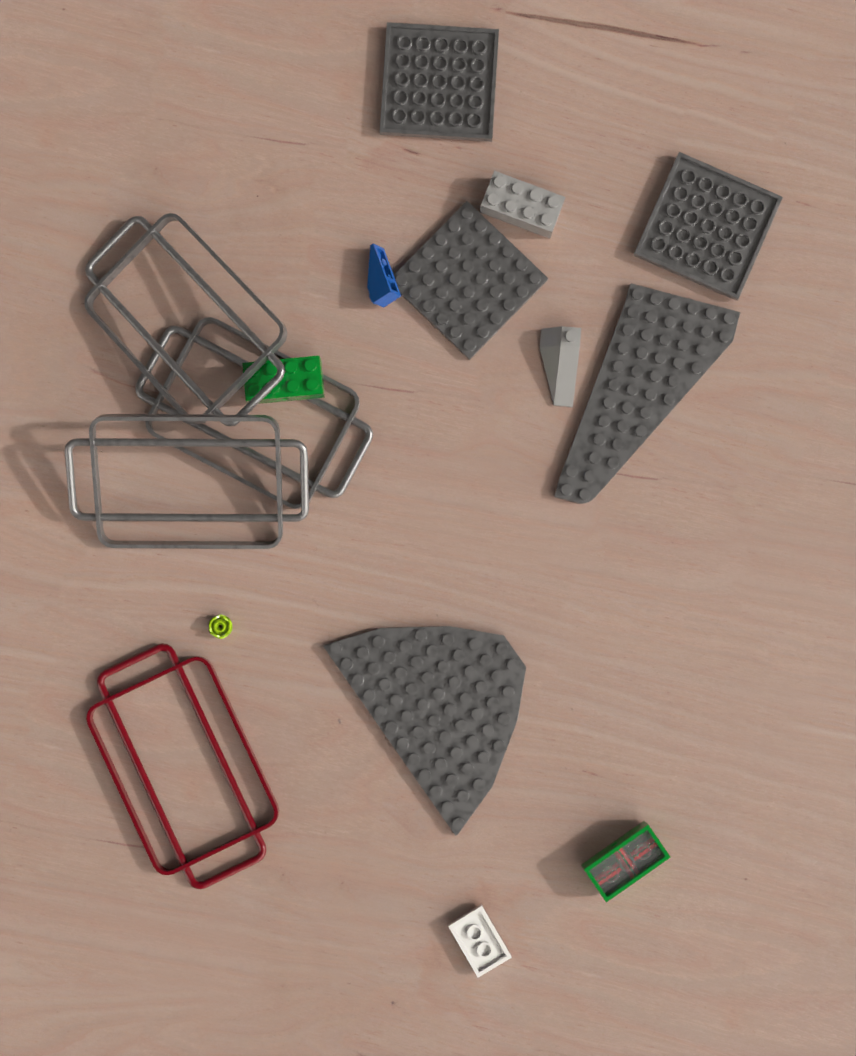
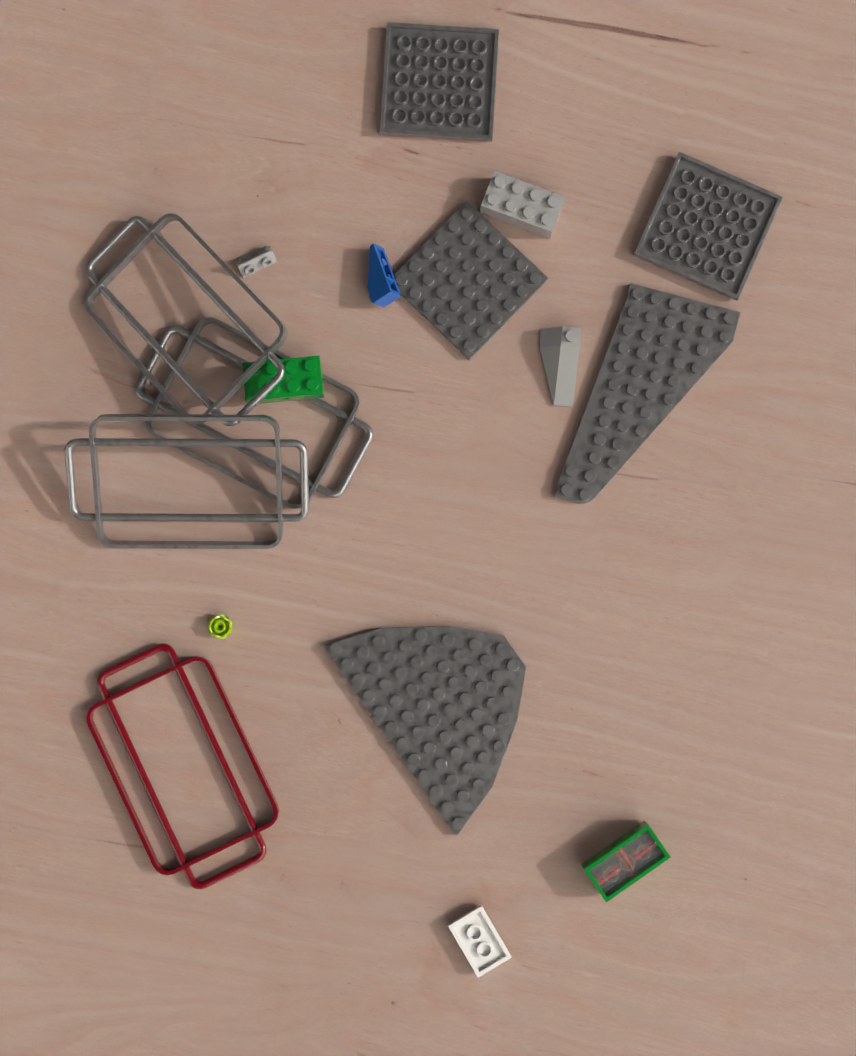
(249, 265): none -> light grey hinge

